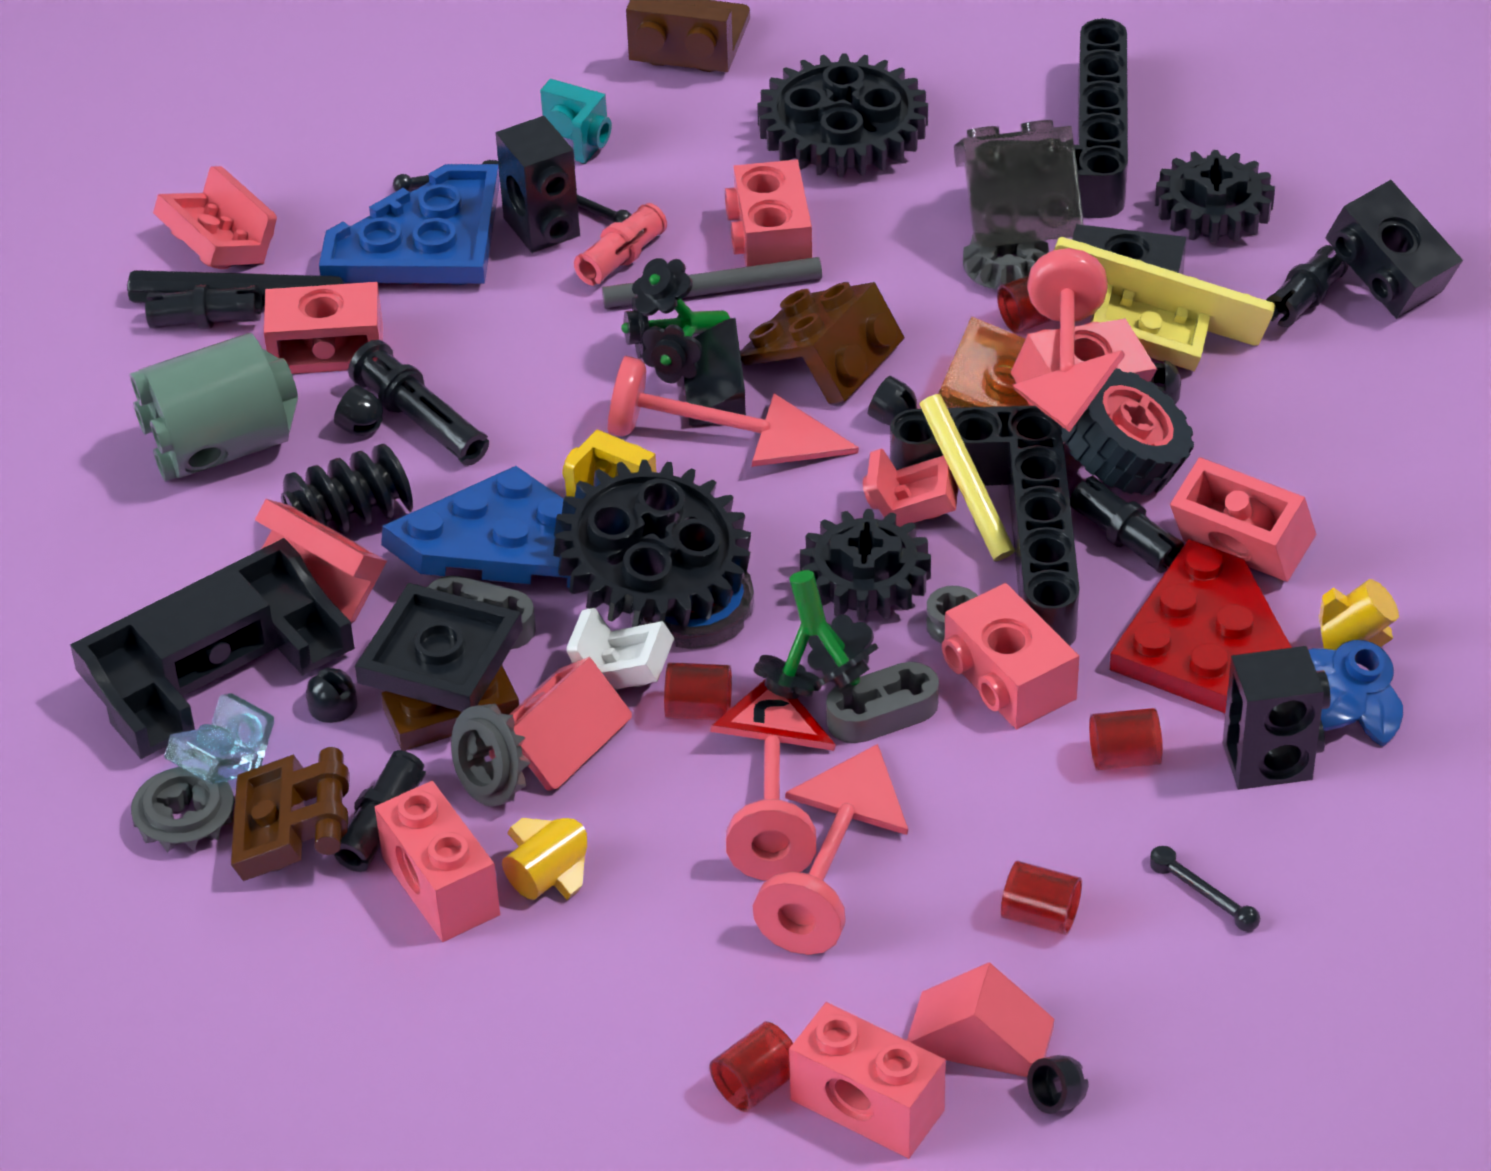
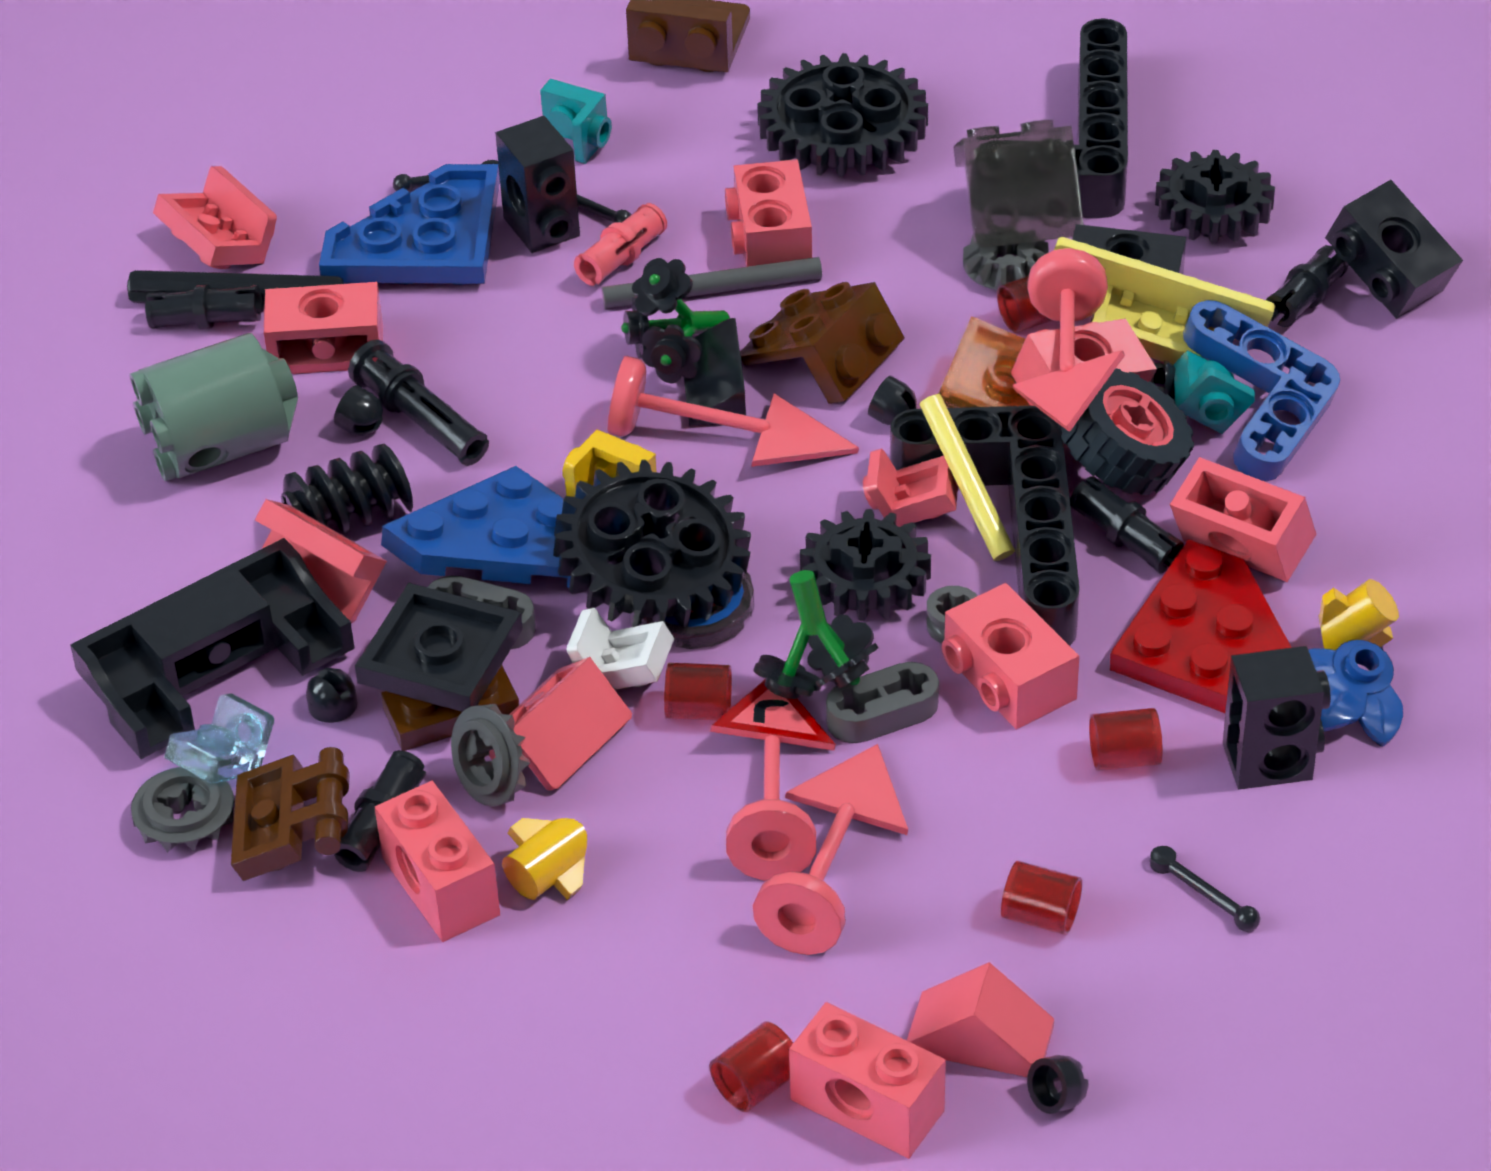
(1209, 392): none -> teal bracket
(1285, 390): none -> blue beam

